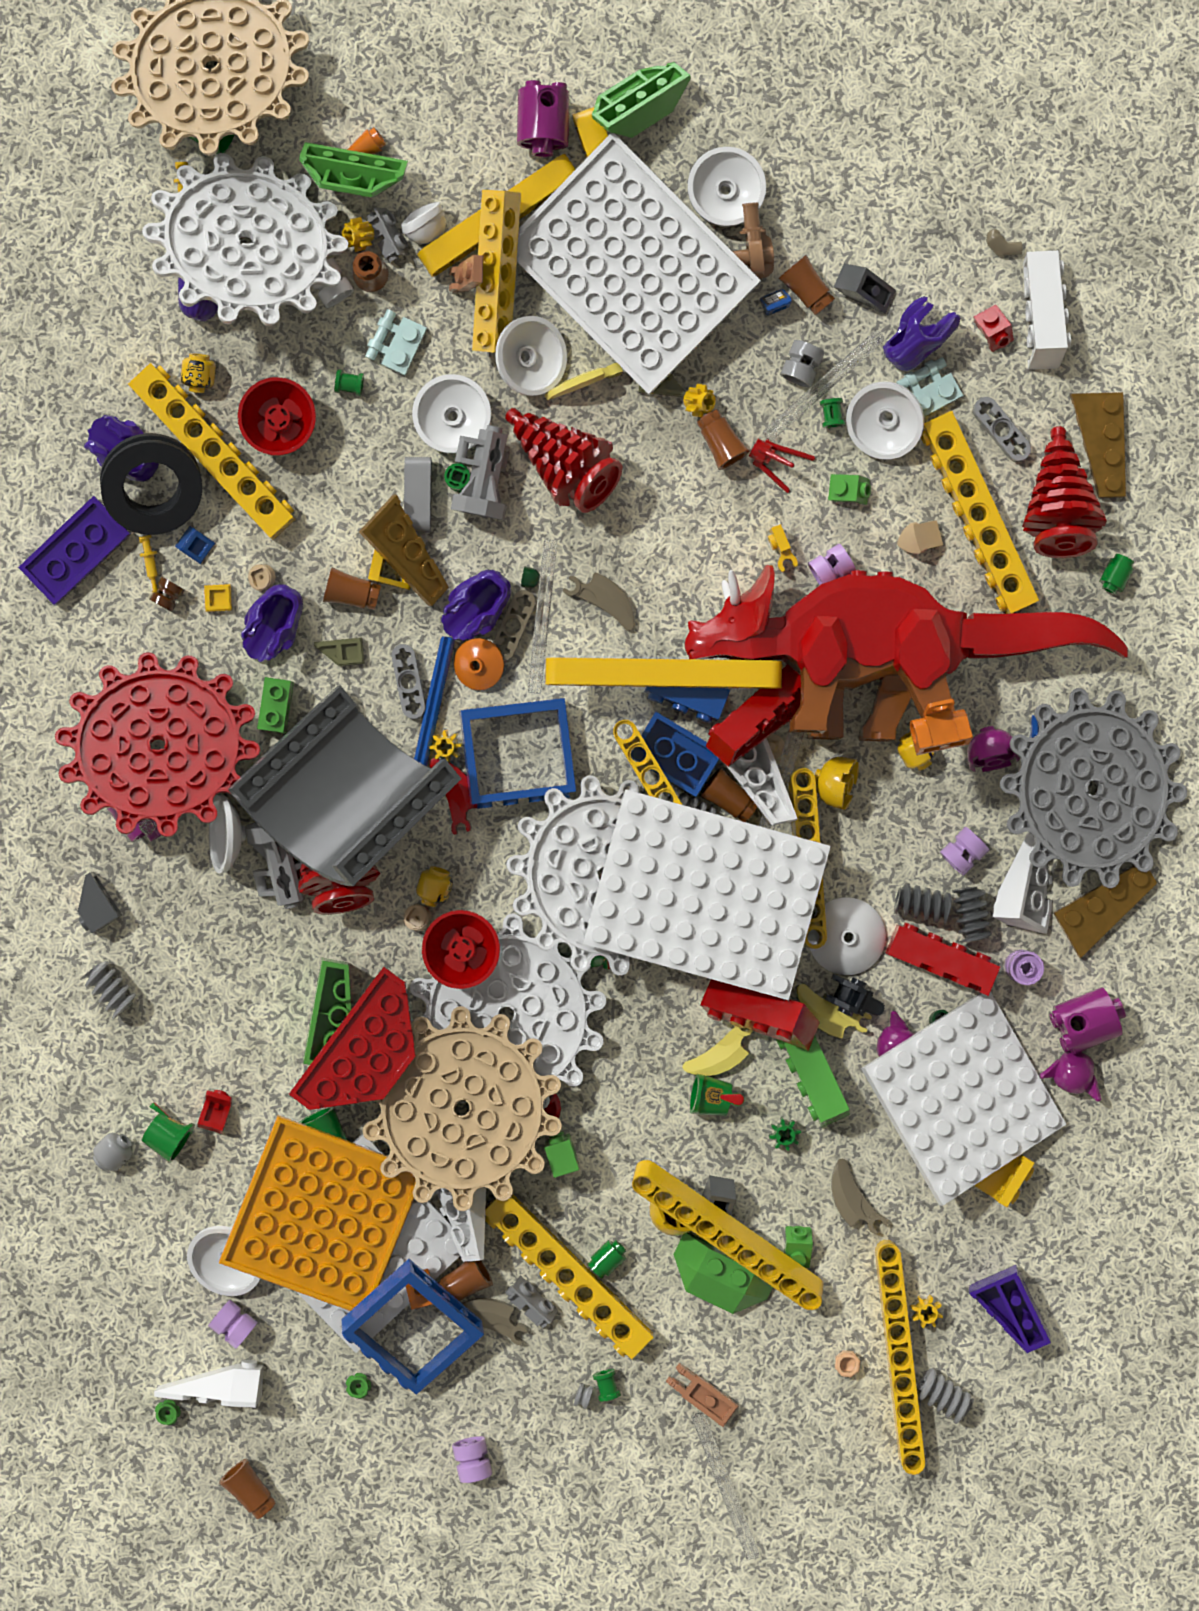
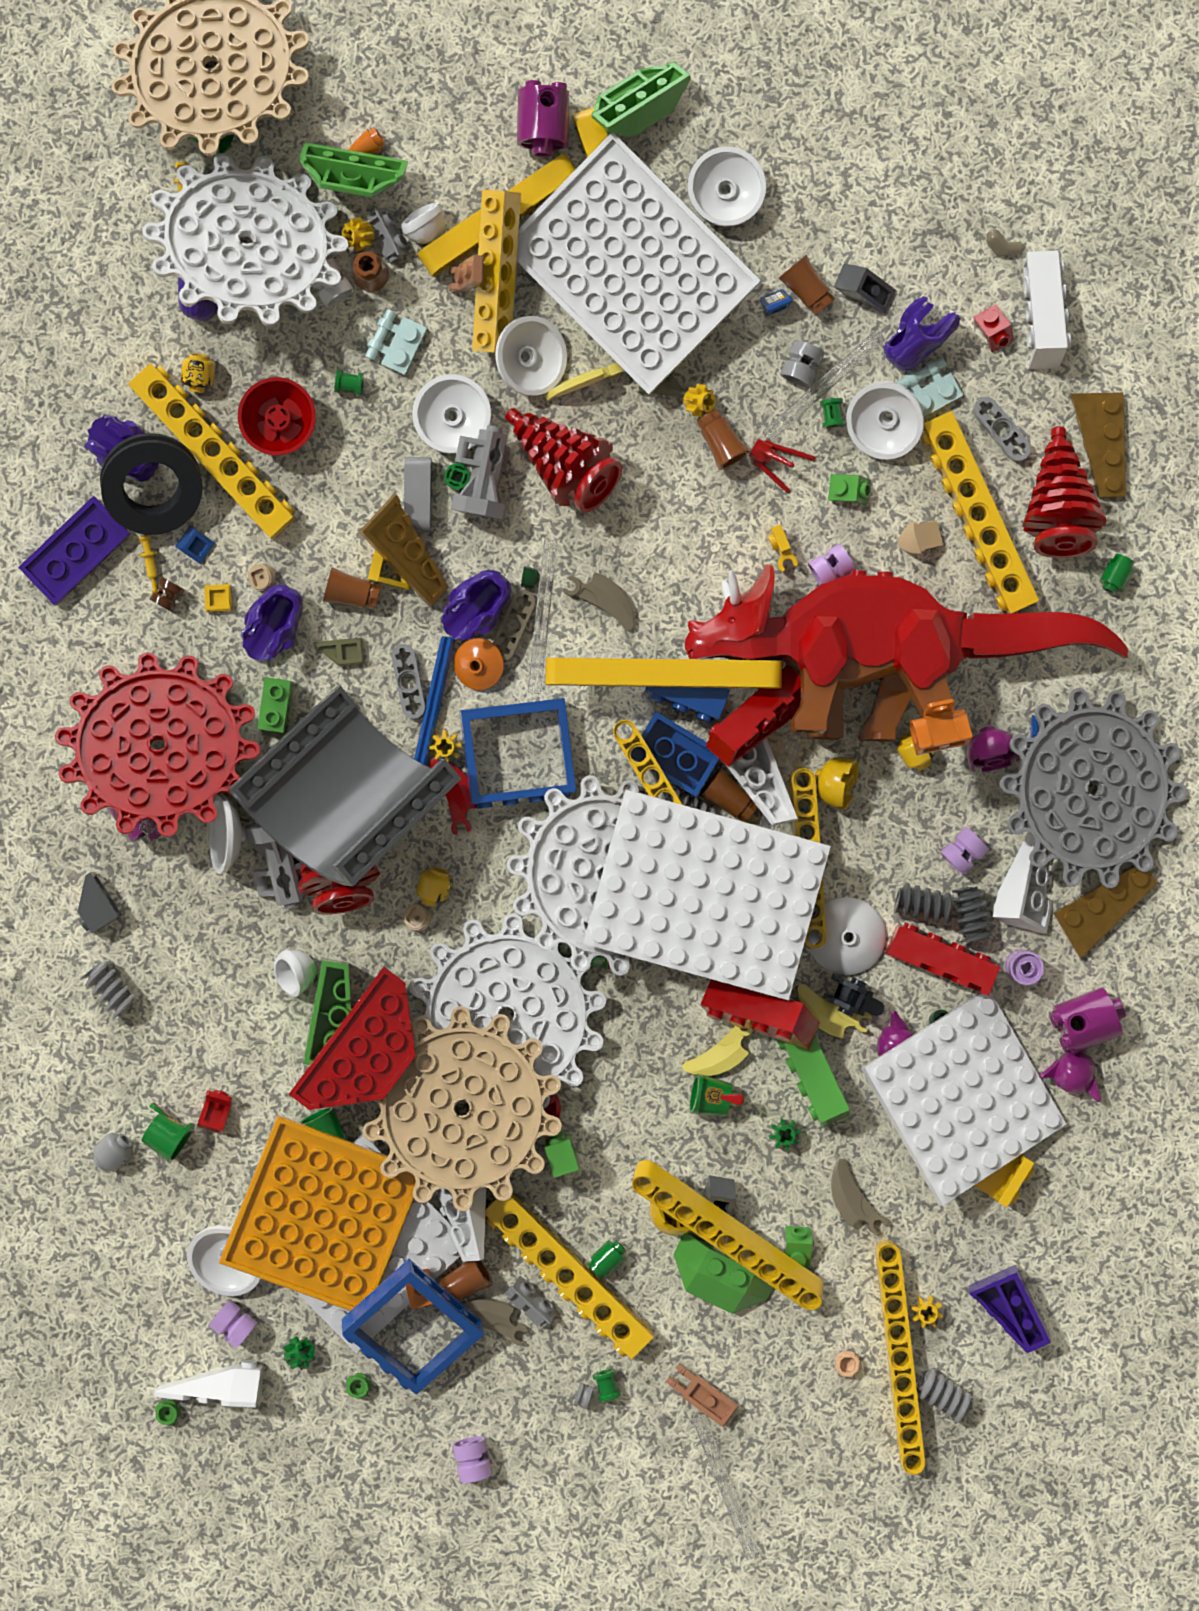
(248, 1489): dark orange plant -> none
(294, 971): none -> white hat
(299, 1353): none -> green gear
(446, 952): red piece -> none
(759, 248): medium nougat pin -> none

